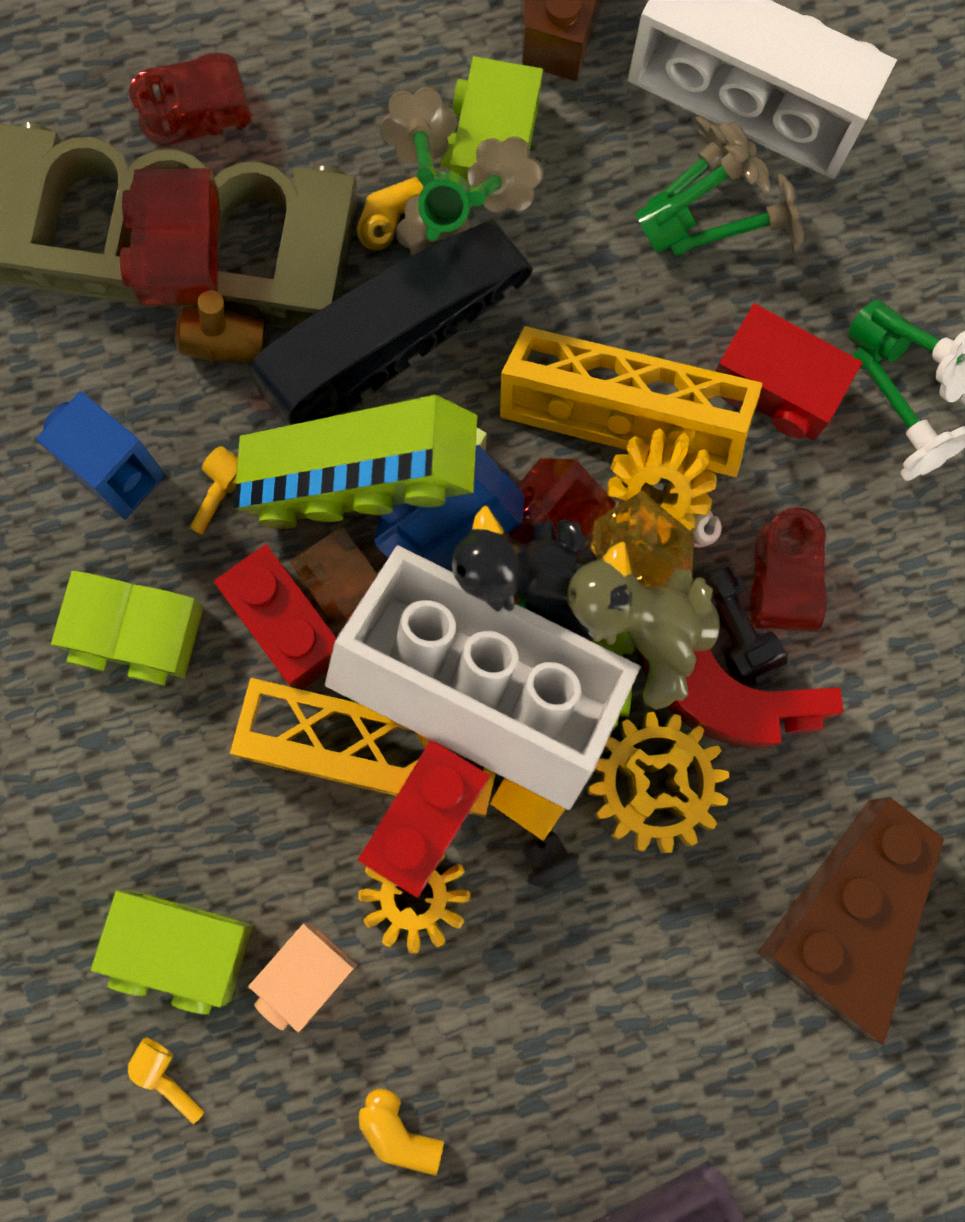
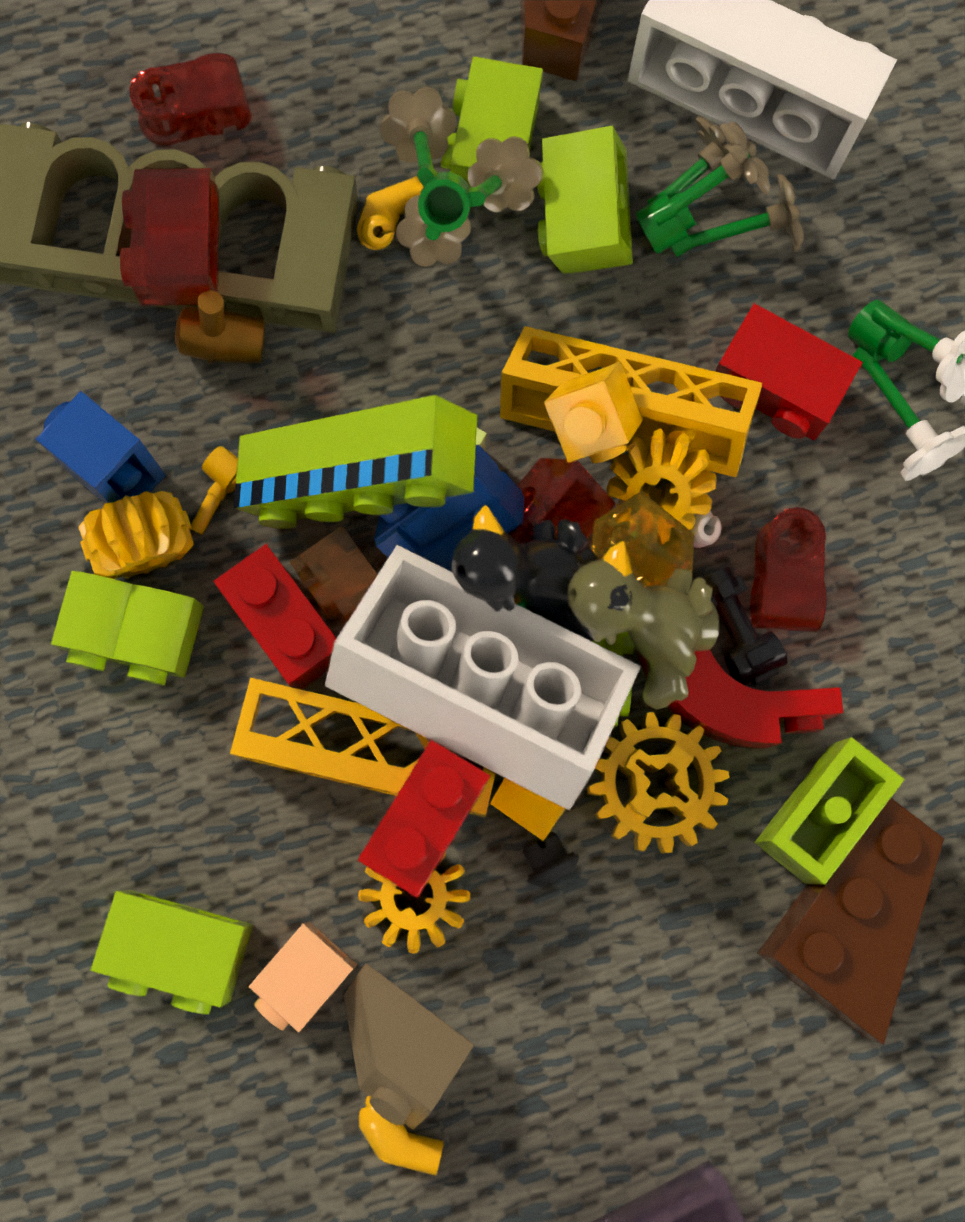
(135, 535): none -> yellow gear
(148, 1070): yellow hand -> none
(385, 322): black beam -> none
(400, 1049): none -> dark tan slope
(585, 201): none -> lime brick
(594, 414): none -> yellow brick
(829, 811): none -> lime brick

